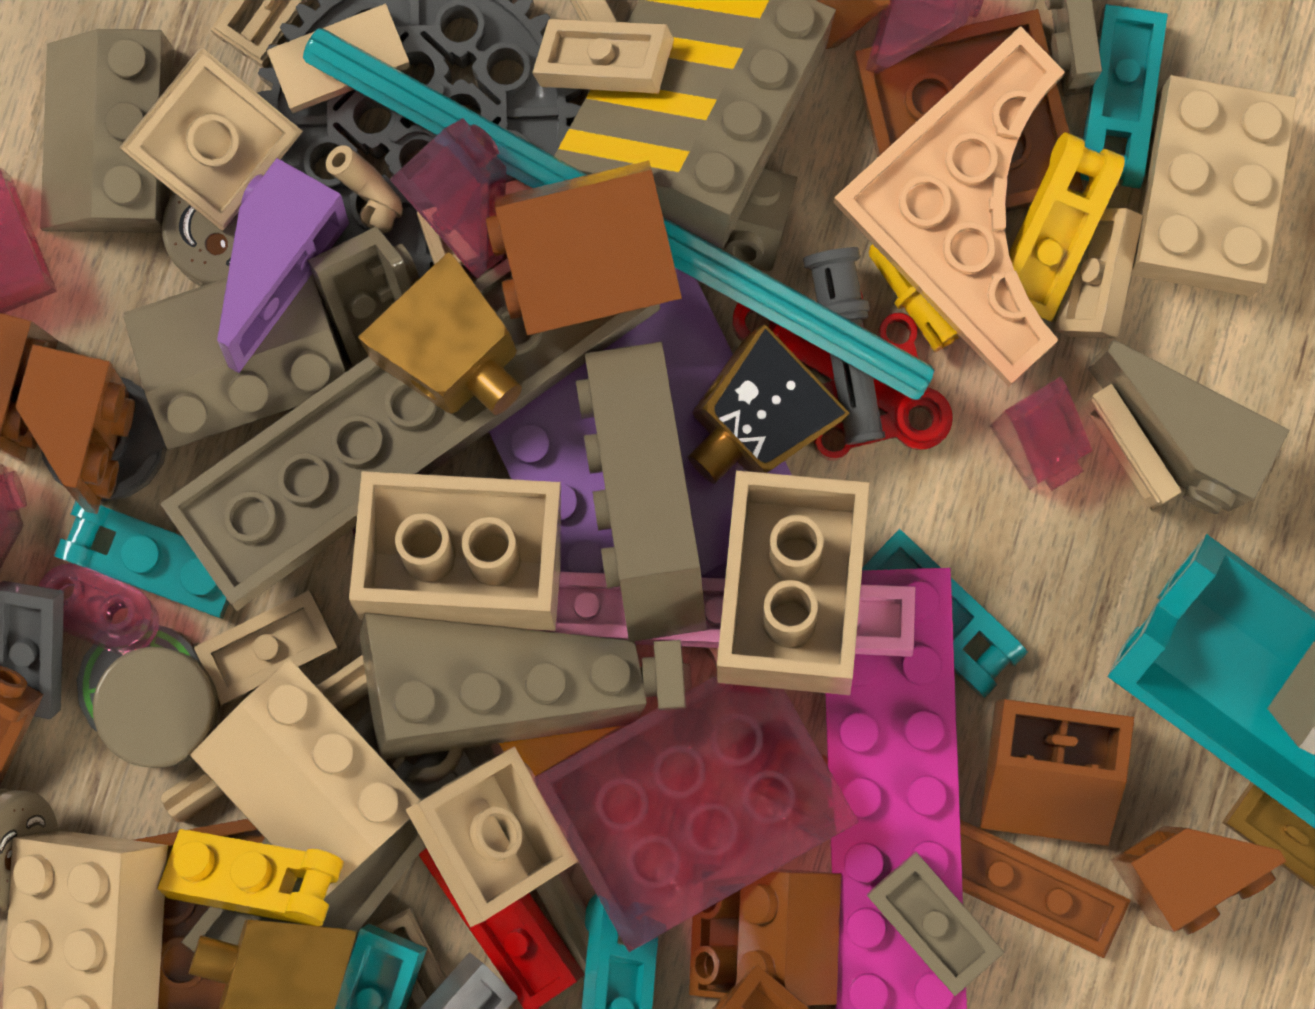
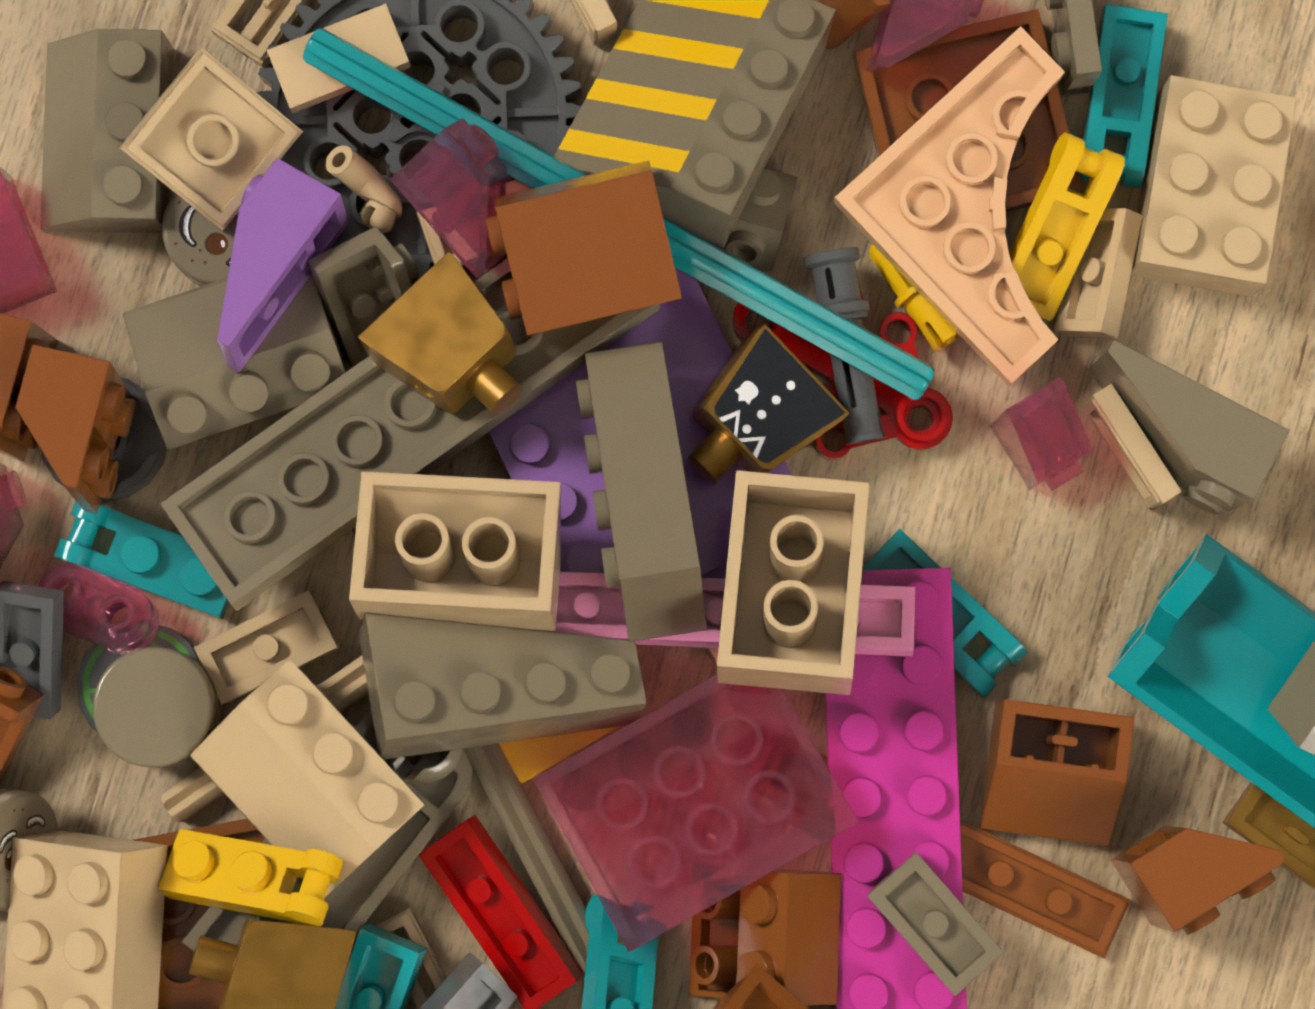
(492, 836): tan plate -> none
(603, 55): tan plate -> none
(667, 675): dark tan plate -> none

